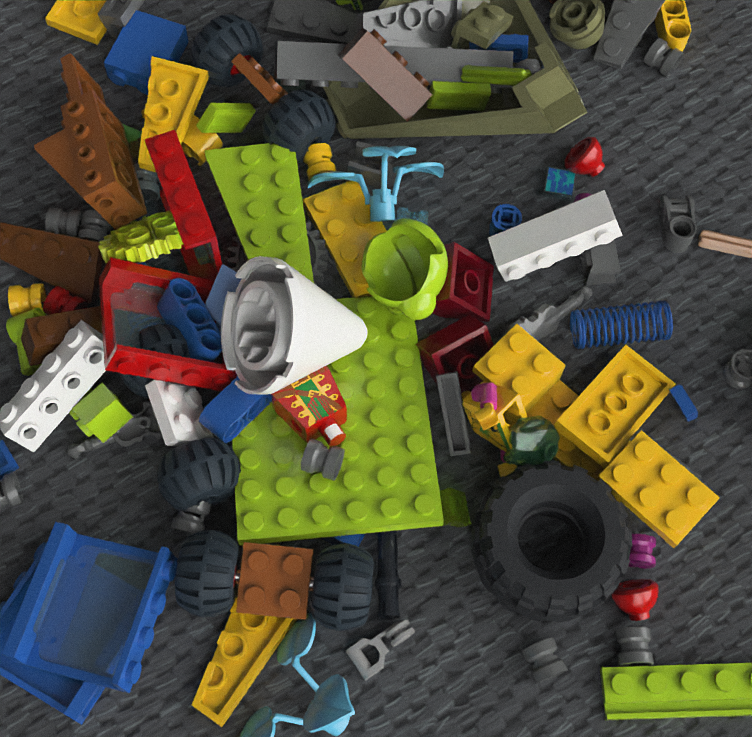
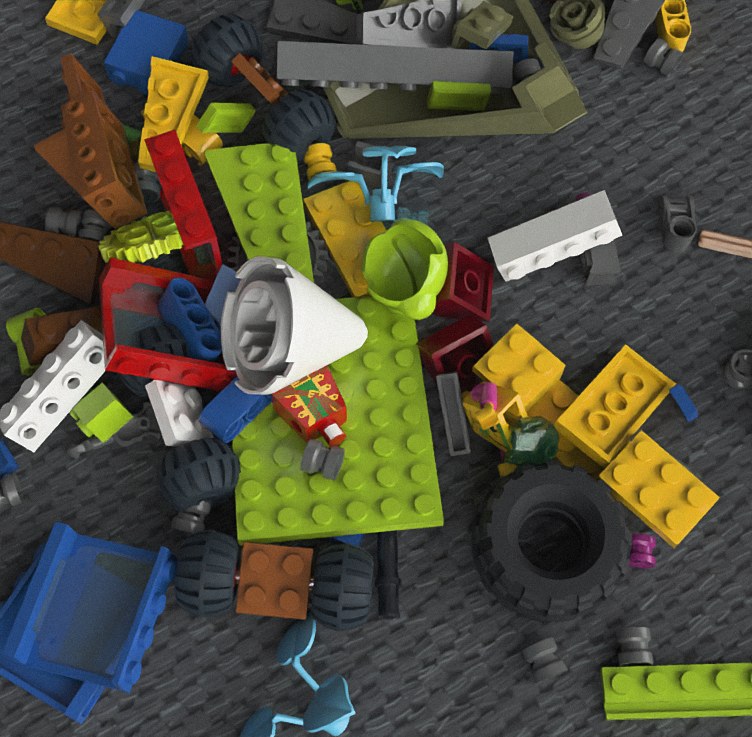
(26, 298): yellow wheel -> none
(61, 301): red wheel -> none
(238, 660): yellow wing -> none
(386, 73): brick -> none
(400, 634): light grey piece -> none
(454, 508): clear neon green tile -> none
(494, 75): lime axle -> none
(505, 212): blue wheel -> none
(547, 317): dark grey piece -> none
(559, 183): tile -> none
(585, 157): red brick -> none
(636, 597): red brick -> none
(655, 315): blue piece -> none

